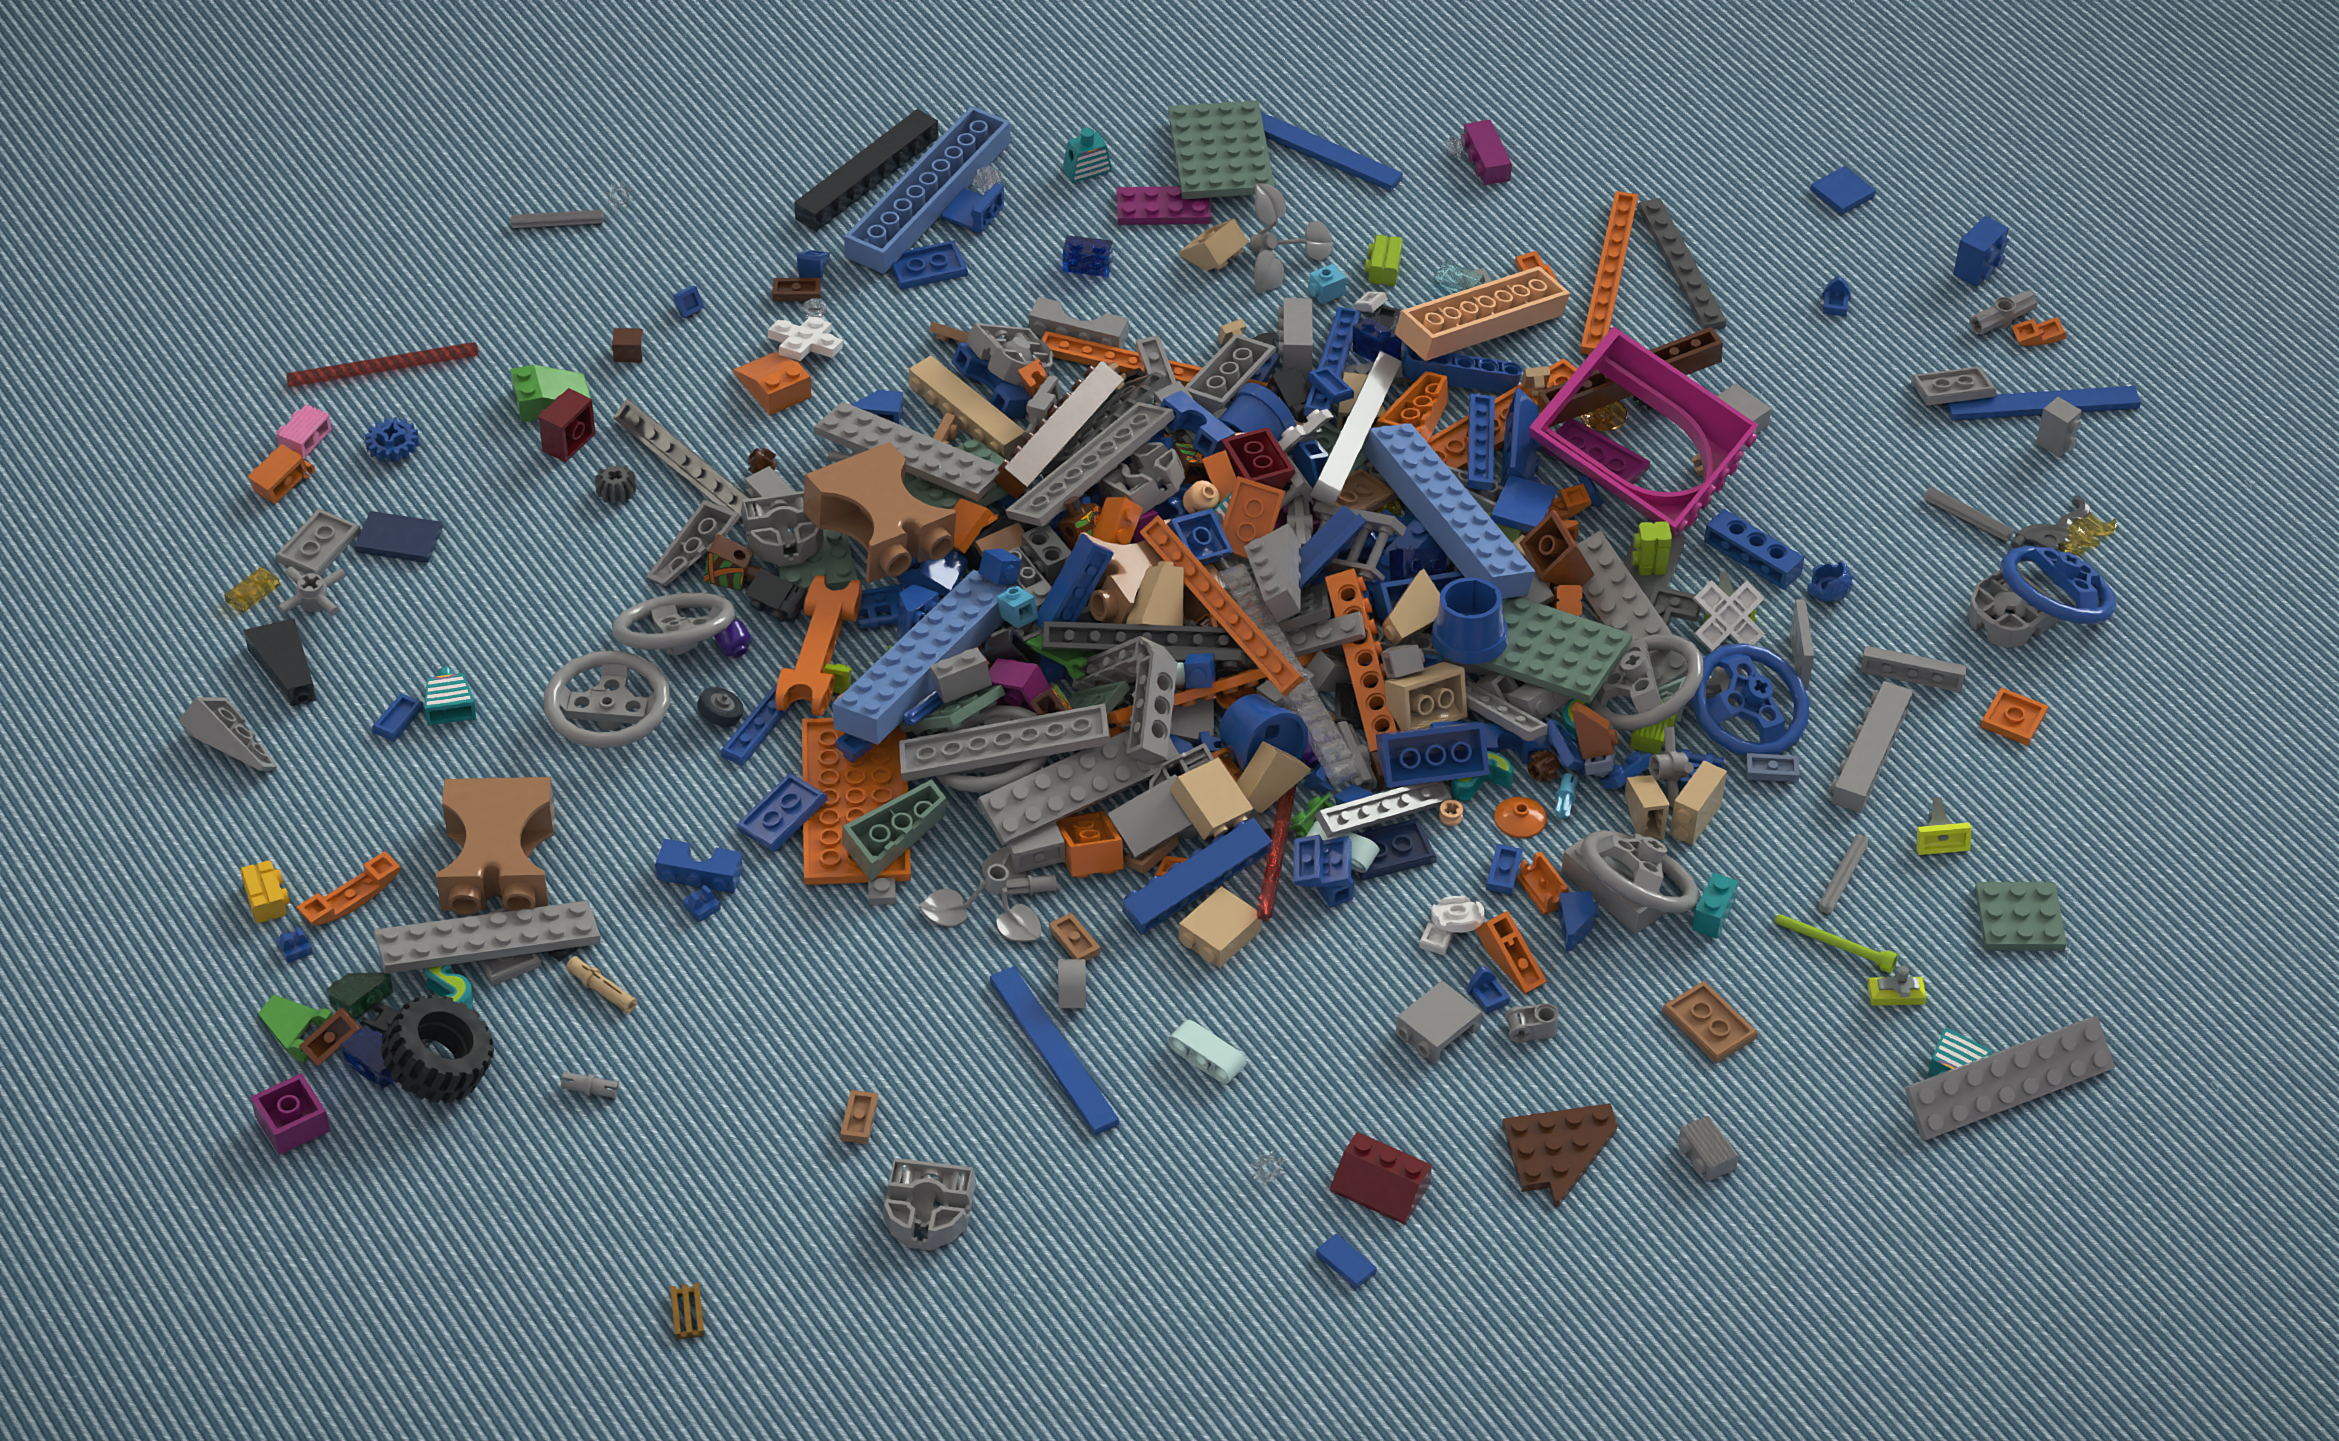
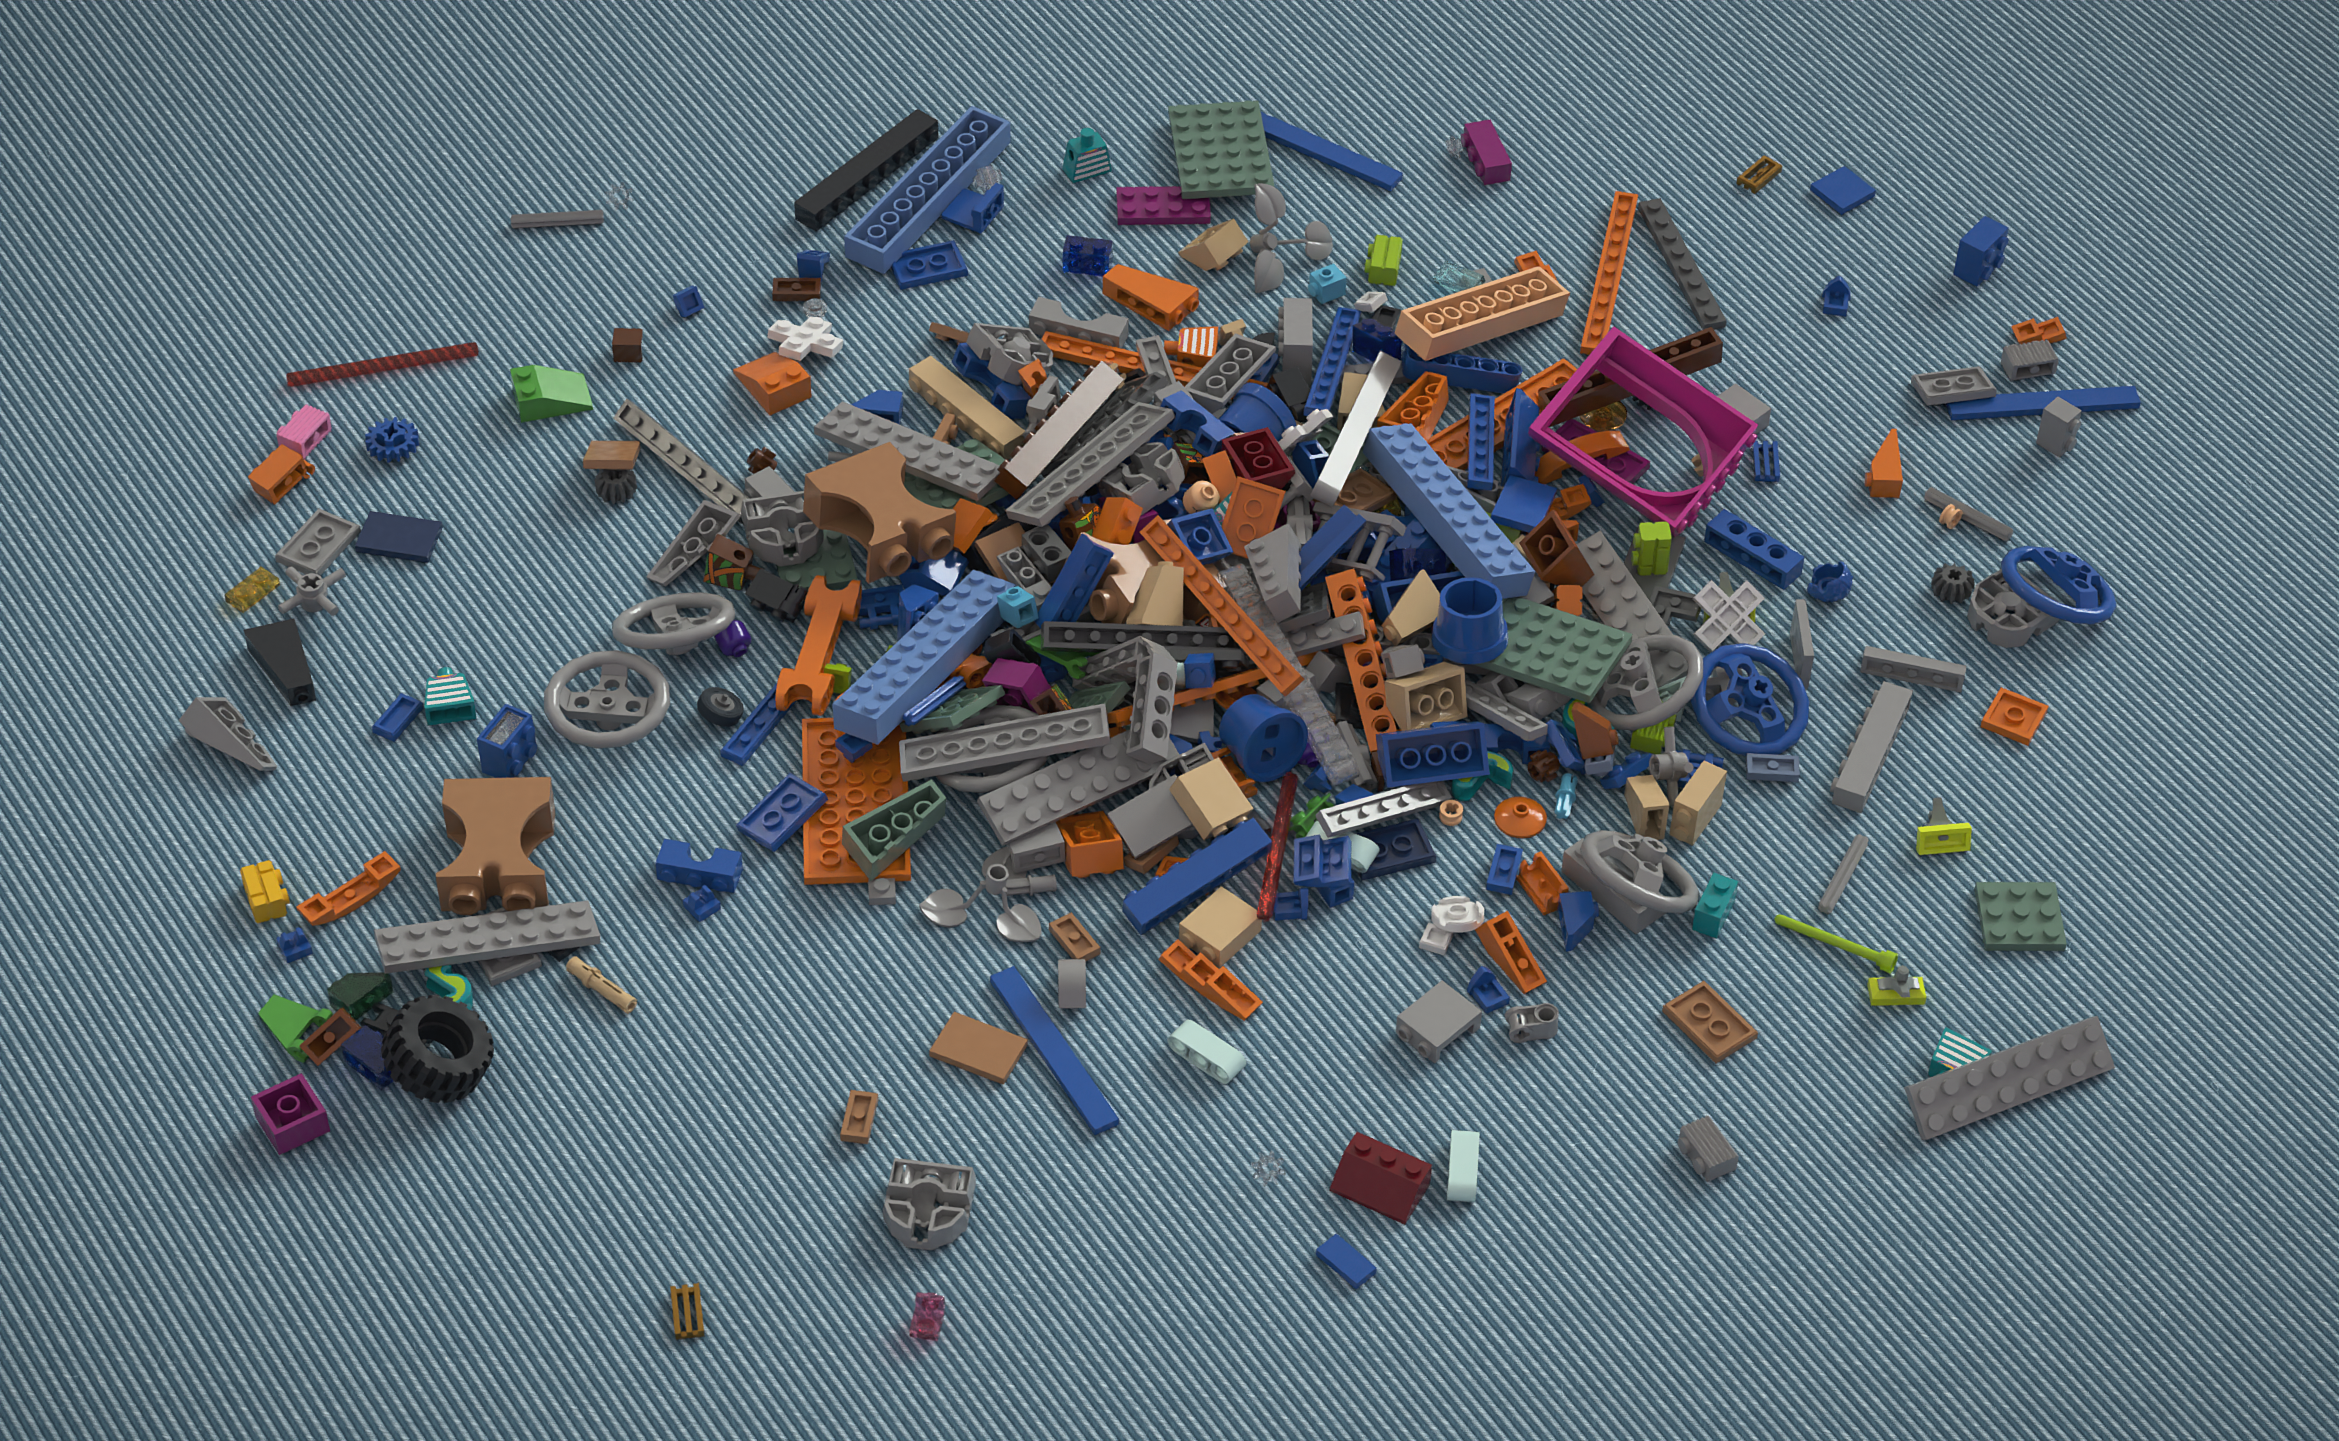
(507, 743): none -> blue piece
(566, 425): dark red brick -> none
(589, 1085): light grey pin -> none
(611, 455): none -> medium nougat tile
(927, 1316): none -> clear pink bracket
(960, 675): light grey brick -> none
(978, 1048): none -> medium nougat tile
(1000, 566): blue brick -> none
(1151, 296): none -> orange slope
(1195, 345): none -> orange torso
(1213, 983): none -> orange slope
(1270, 776): tan slope -> none
(1291, 905): none -> blue tile
(1330, 385): blue tile -> none
(1463, 1166): none -> light aqua beam
(1536, 379): tan tile -> none
(1558, 1146): reddish brown wing -> none
(1594, 444): none -> orange slope
(1762, 177): none -> pearl gold tile
(1775, 459): none -> blue tile
(1885, 471): none -> orange slope
(1950, 516): none -> light nougat bush
(1952, 583): none -> dark grey gear
(2003, 312): light grey piece -> none
(2029, 360): none -> light grey brick
(2072, 531): piece -> none

